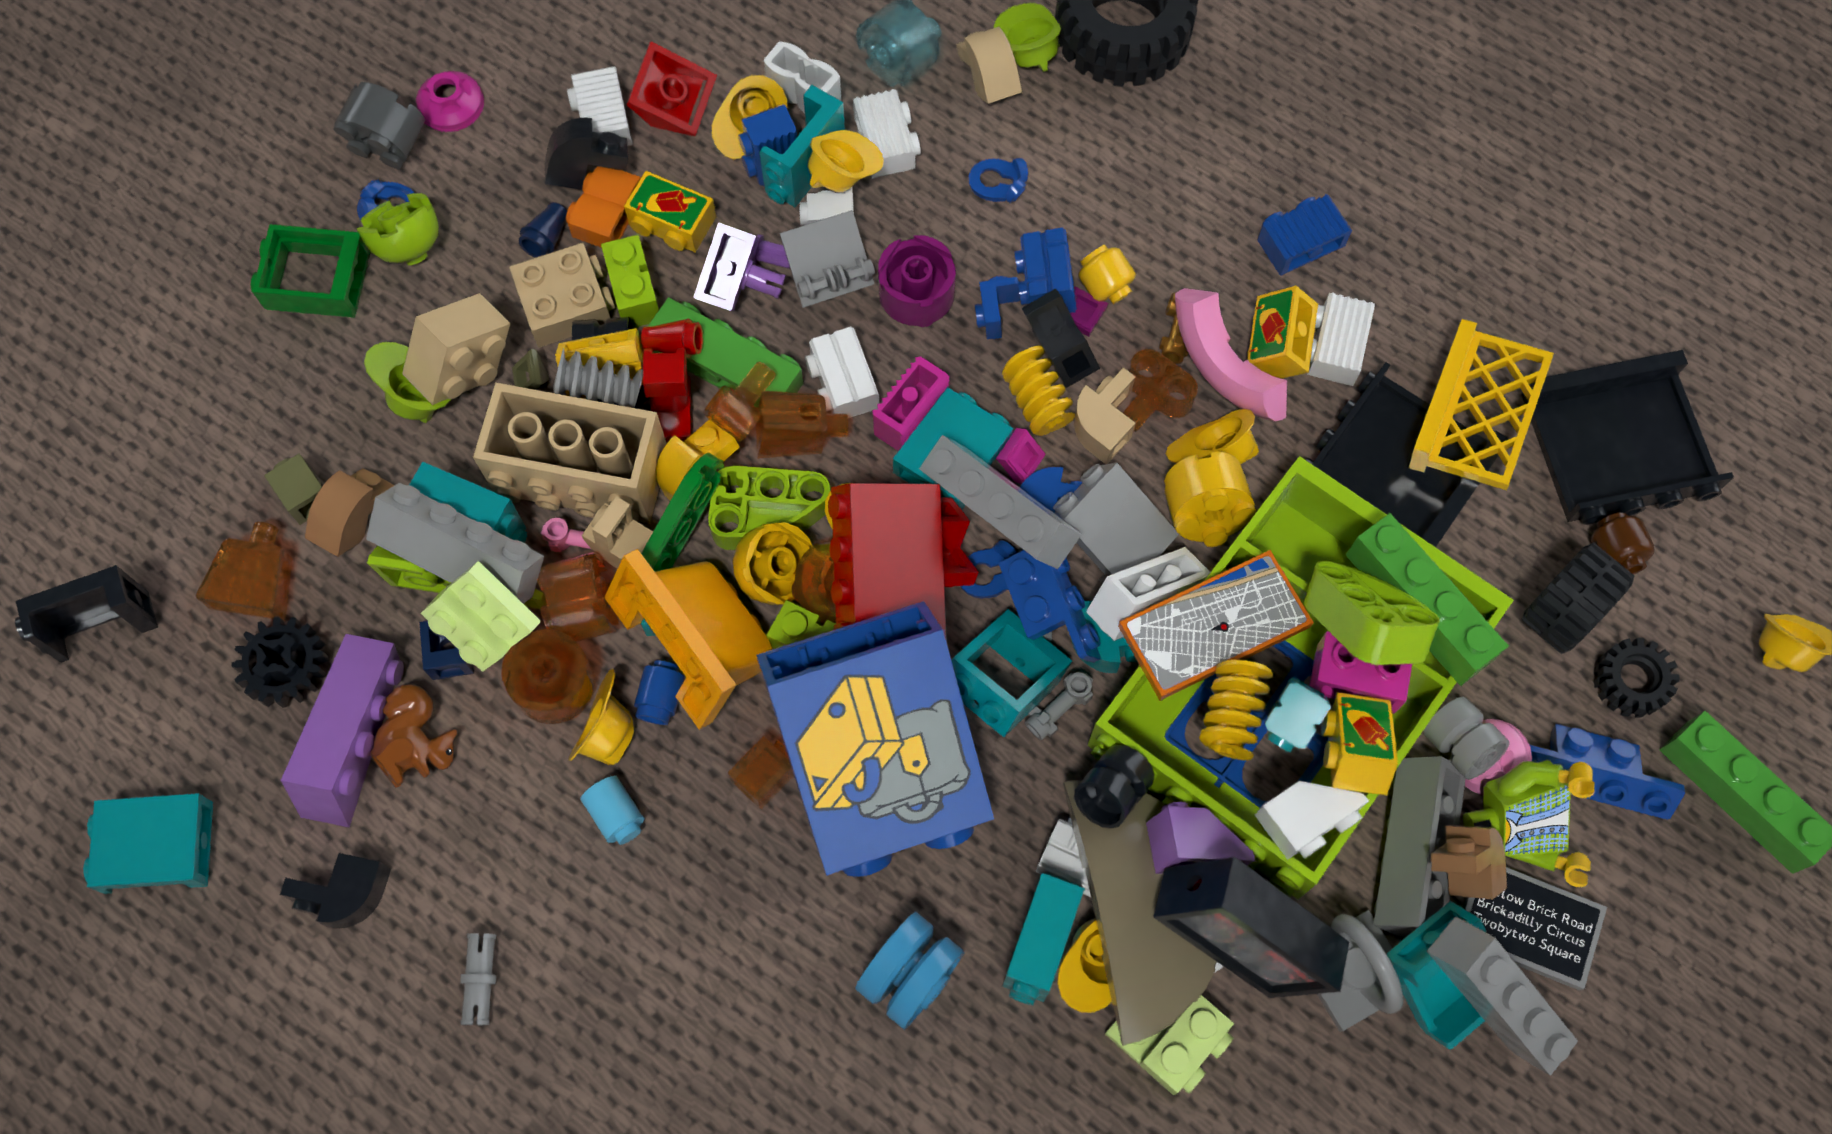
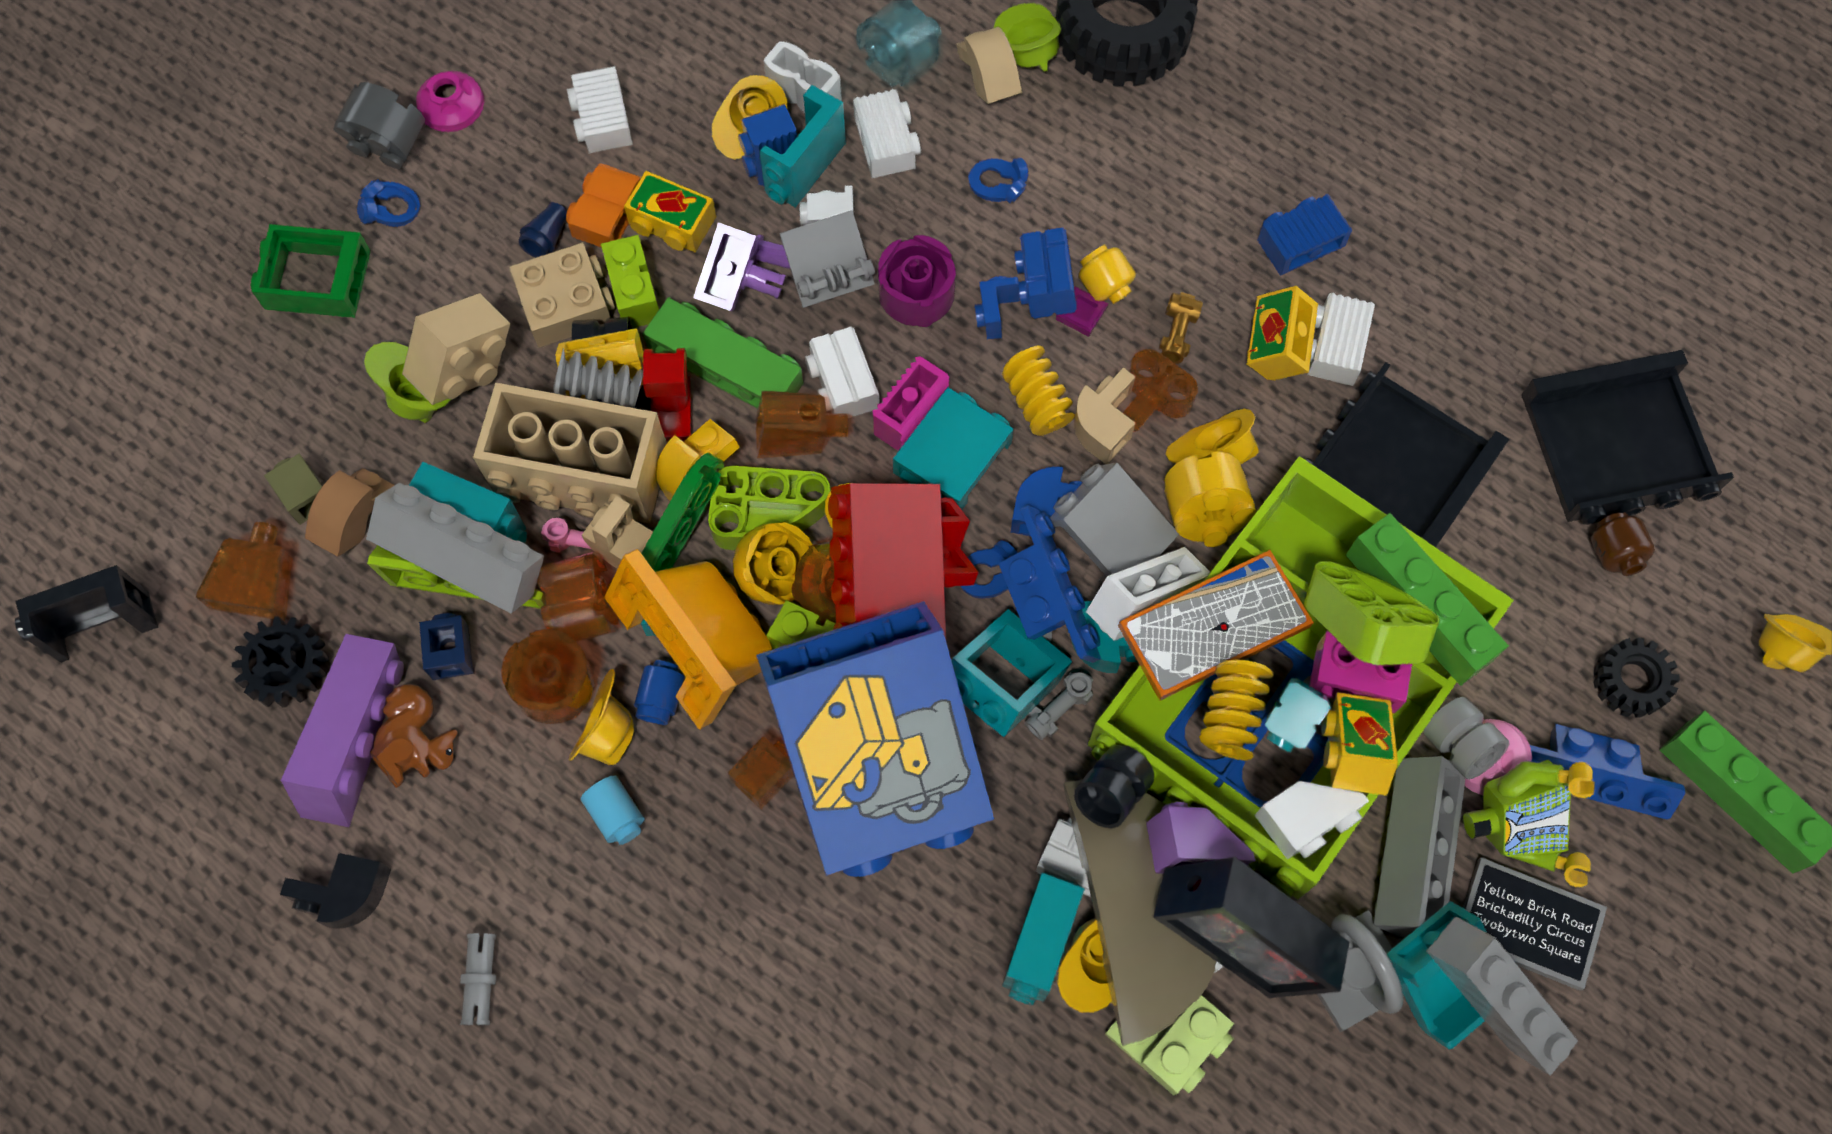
(149, 842): teal panel -> none
(401, 231): lime cylinder -> none
(479, 617): yellowish green plate -> none
(533, 364): olive slope -> none
(577, 146): black brick -> none
(669, 90): red slope -> none
(674, 335): red cone -> none
(735, 409): clear orange beam -> none
(842, 160): yellow piece -> none
(904, 966): dark azure wheel -> none
(1000, 502): light grey brick -> none
(1020, 455): dark pink tile -> none
(1060, 338): black brick -> none
(1209, 349): bright pink brick -> none
(1446, 399): yellow fence -> none
(1473, 861): medium nougat brick -> none
(1578, 598): black tyre -> none

